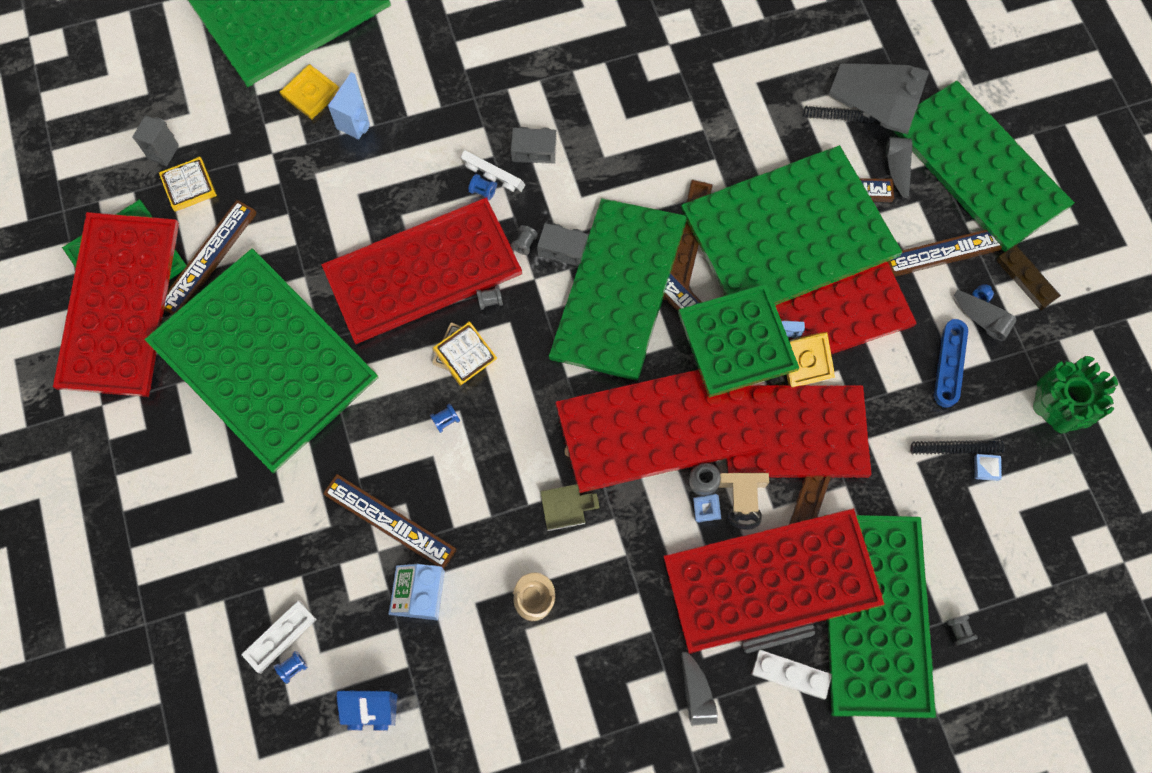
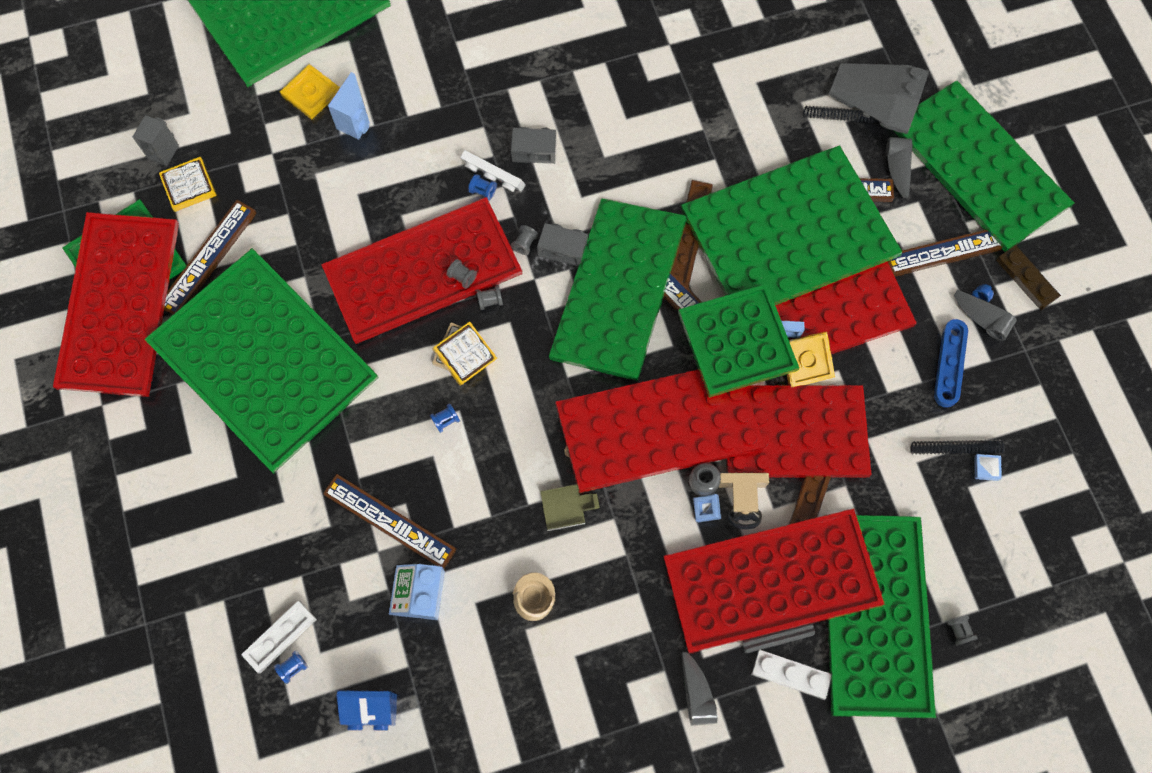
(461, 273): none -> dark grey bush
(1089, 389): green piece -> none

